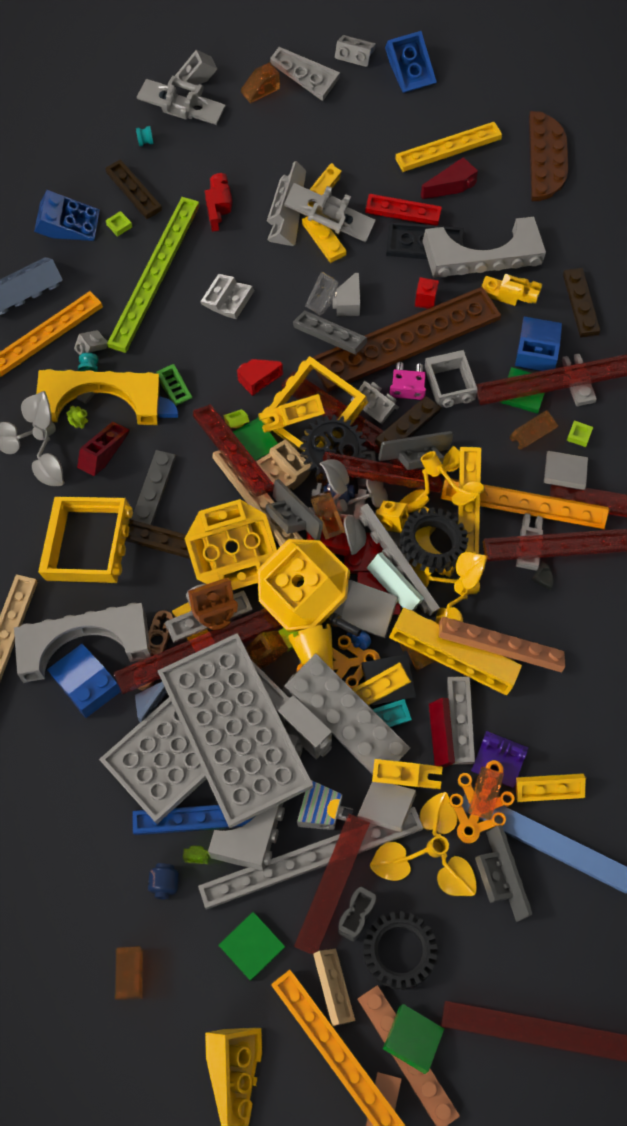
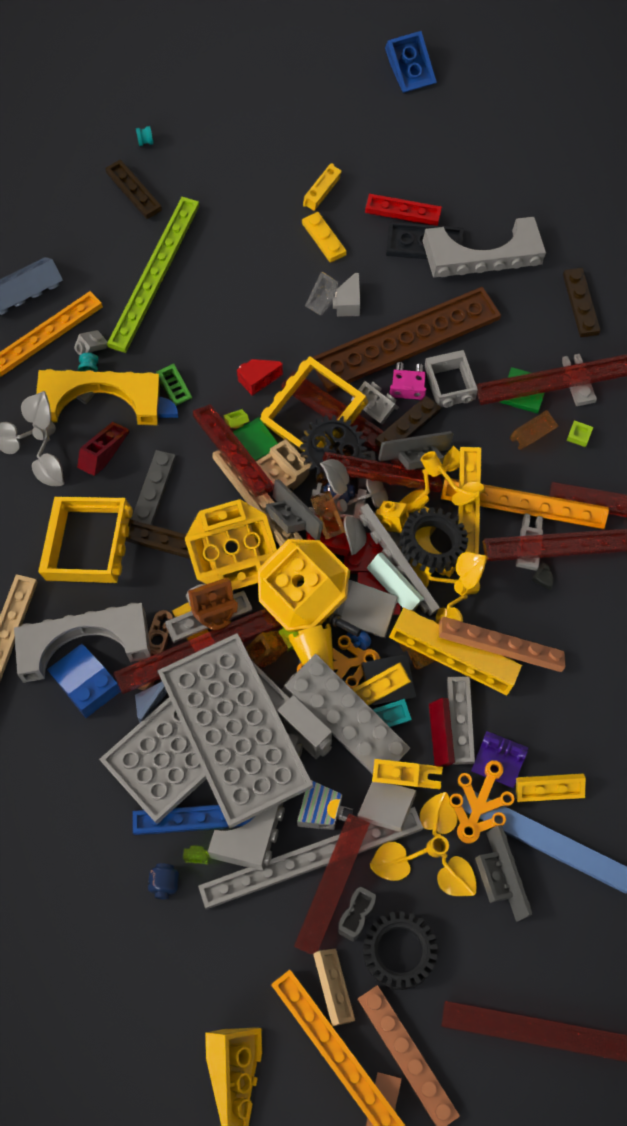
(66, 218): blue slope -> none
(77, 417): lime plant -> none
(119, 223): lime plate -> none
(129, 973): clear orange hinge -> none
(180, 106): light grey piece -> none
(197, 68): light grey slope -> none
(218, 199): red plate -> none
(227, 296): light grey slope -> none
(251, 946): green tile -> none
(261, 83): clear orange slope -> none
(283, 218): light grey wedge -> none
(292, 413): yellow plate -> none
(307, 73): light grey wing -> none
(330, 332): dark grey plate -> none
(332, 208): light grey piece -> none
(354, 50): light grey bracket -> none
(413, 1039): green tile -> none
(426, 293): red brick -> none
(448, 146): yellow plate -> none
(451, 181): dark red slope -> none
(485, 793): clear orange slope -> none
(512, 289): yellow plate -> none
(538, 344): blue slope -> none
(547, 156): reddish brown plate -> none
(566, 470): light grey tile -> none

